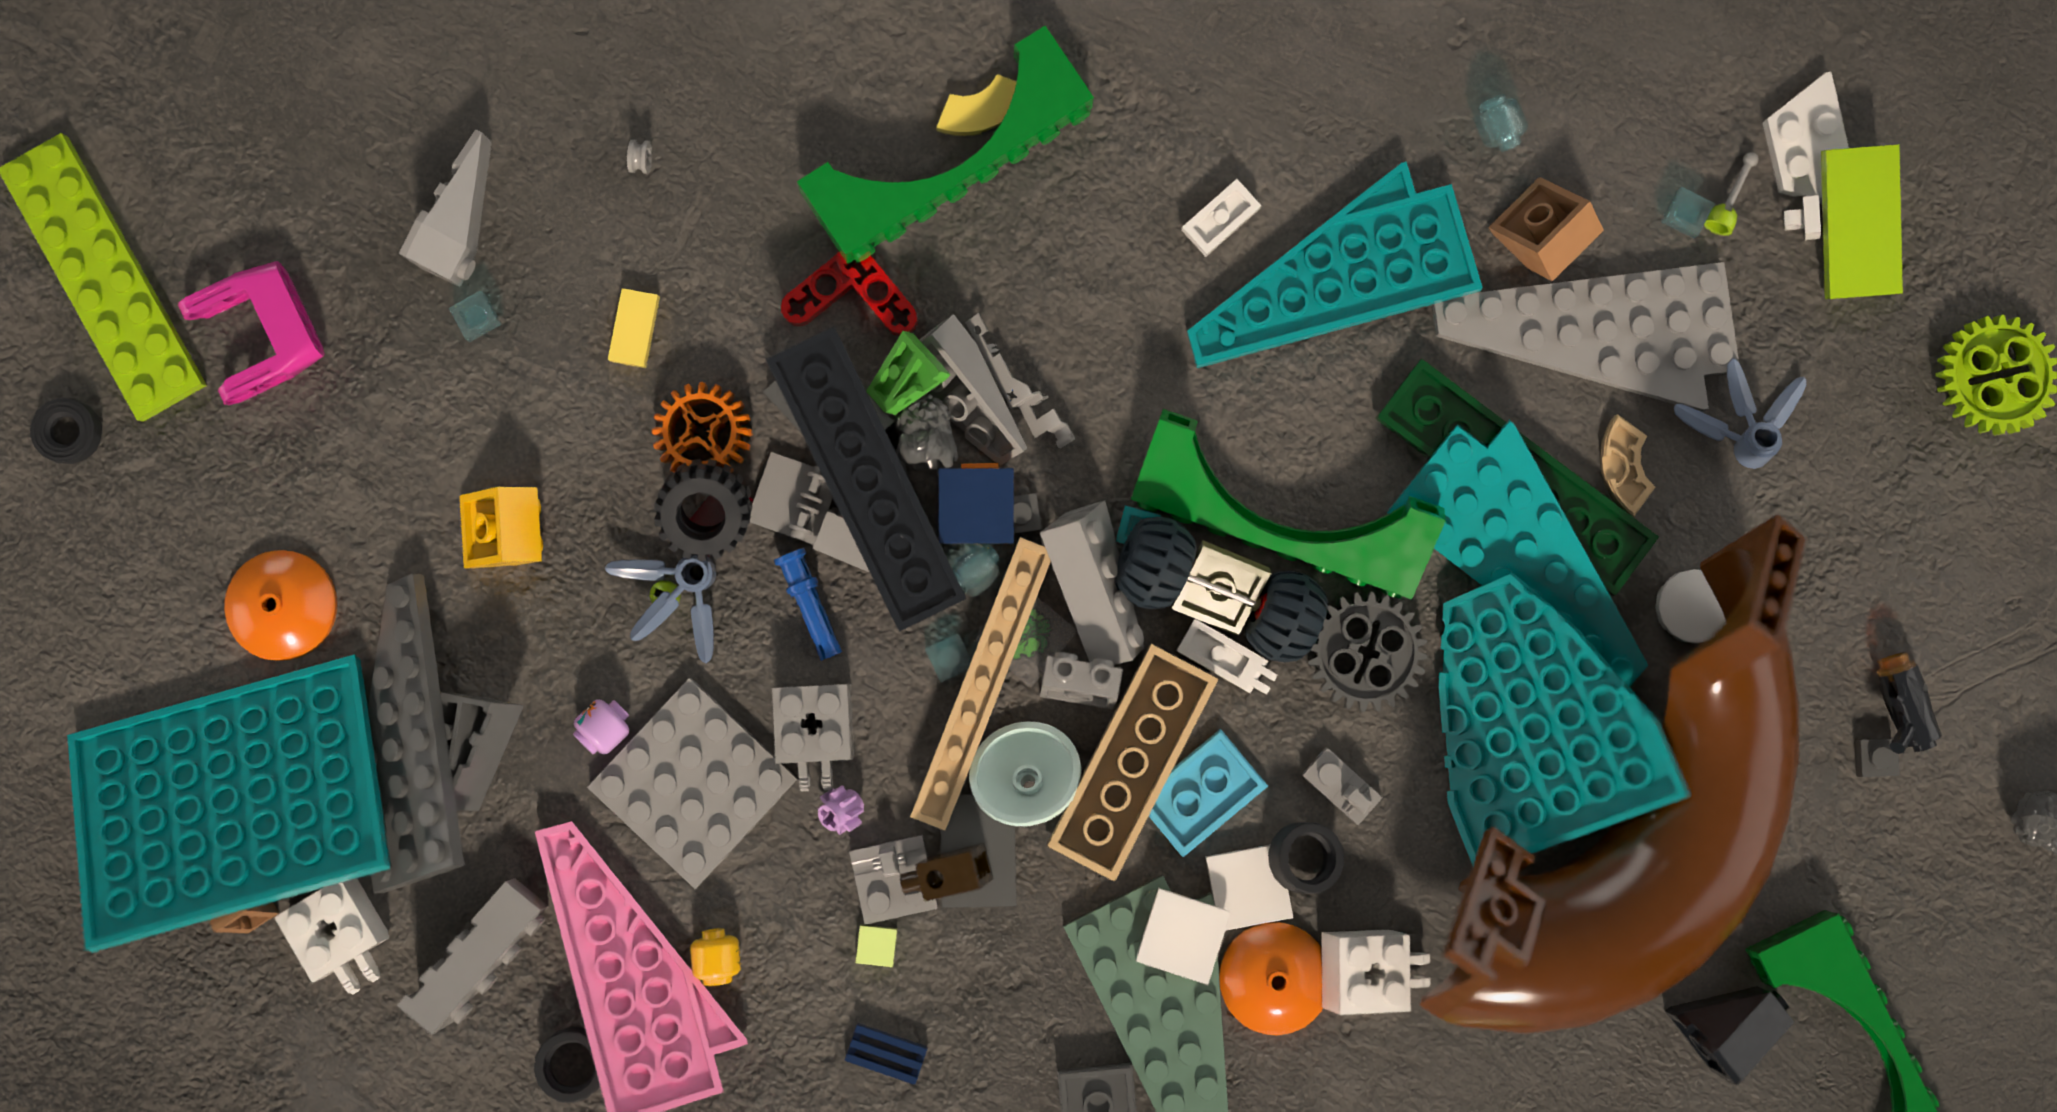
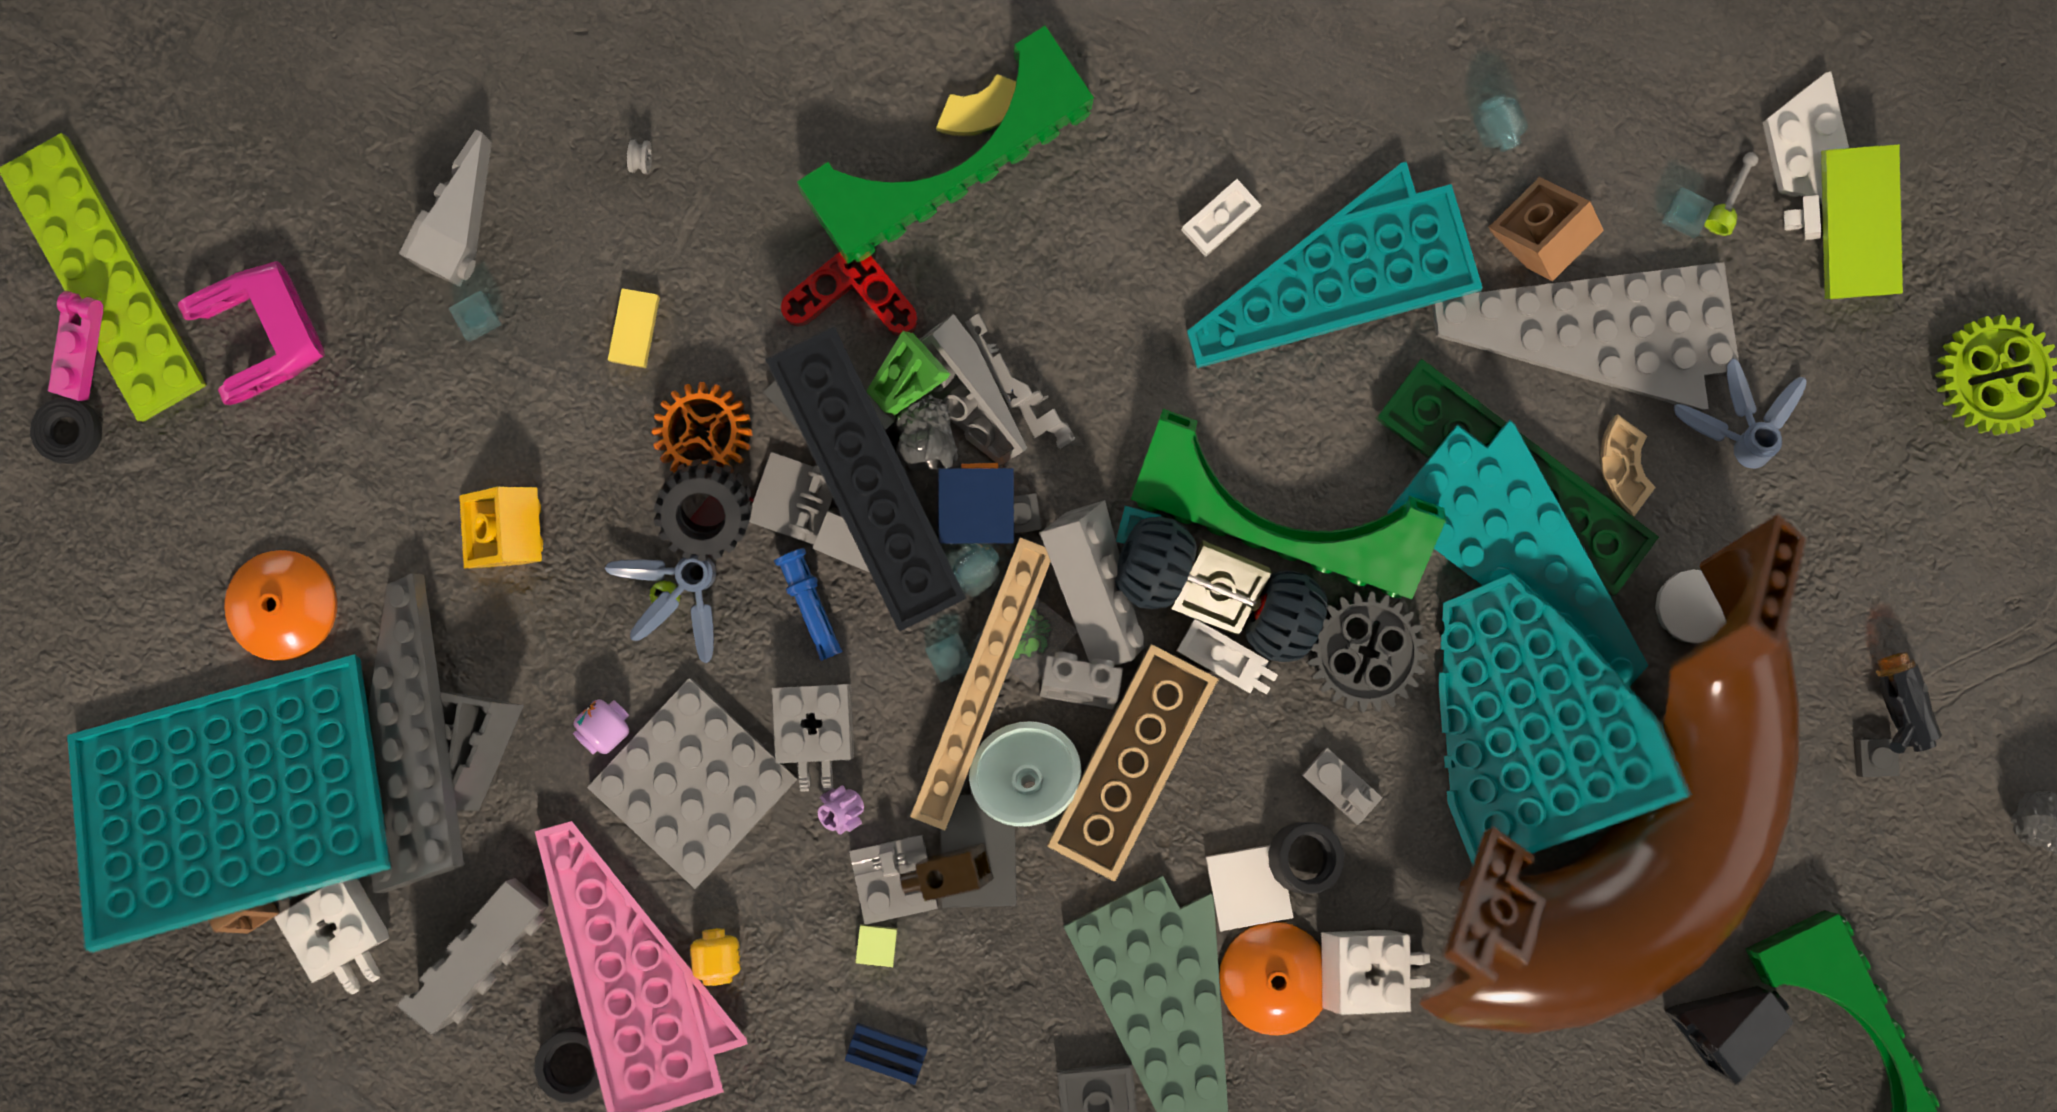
(75, 346): none -> dark pink plate
(1183, 936): white tile -> none
(1204, 792): medium azure tile -> none

